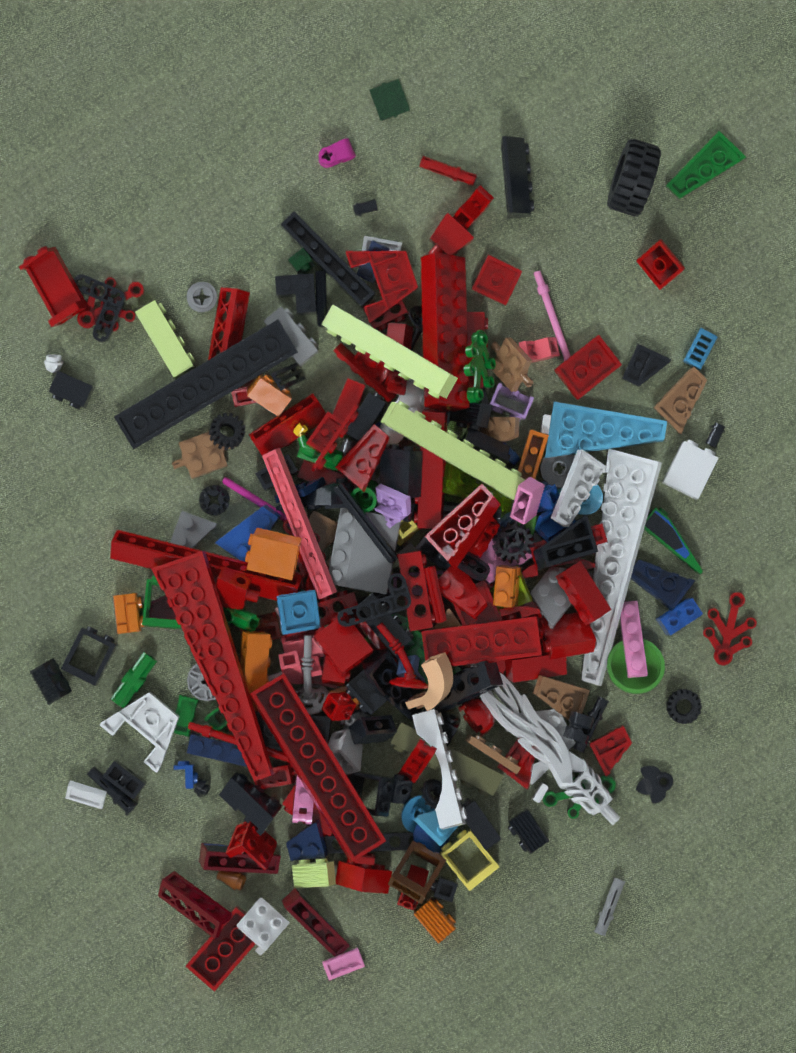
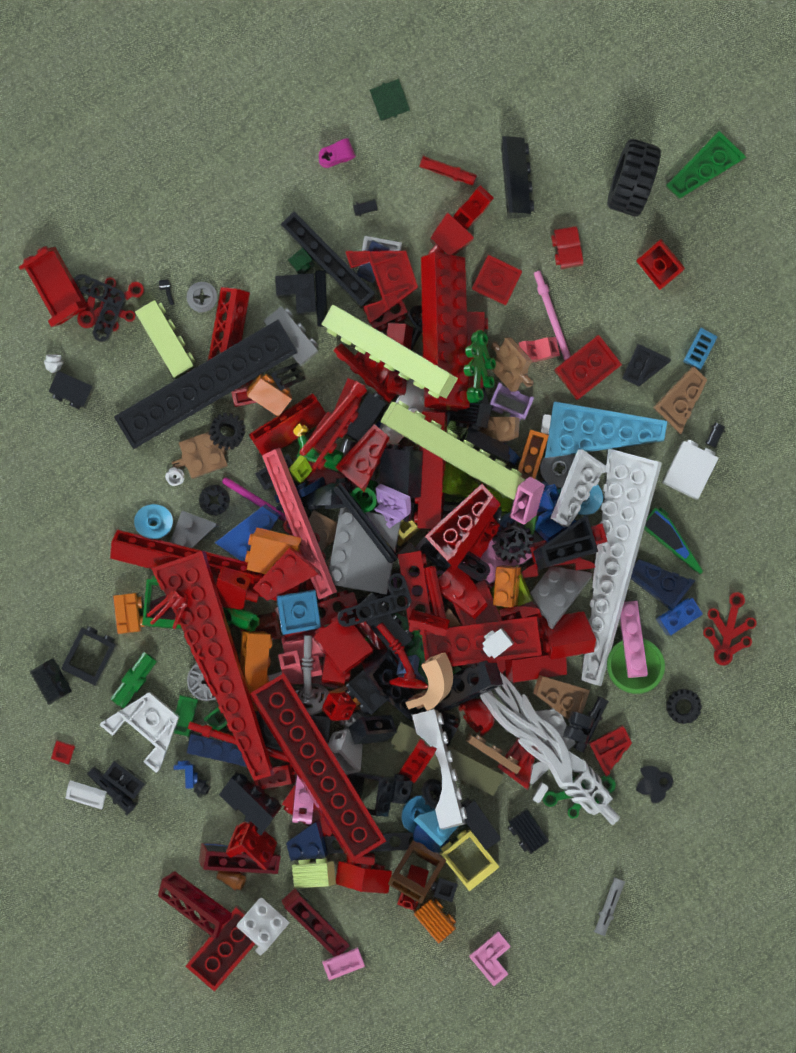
(63, 752): none -> red tile
(153, 514): none -> medium azure dish
(165, 285): none -> black hand
(174, 481): none -> white plate
(175, 600): none -> red plant
(285, 574): none -> red wing
(300, 469): none -> lime tile
(357, 390): none -> red piece
(428, 622): none -> red plate
(486, 958): none -> bright pink plate
(496, 643): none -> white brick
(567, 247): none -> red brick
(583, 593): red brick -> none

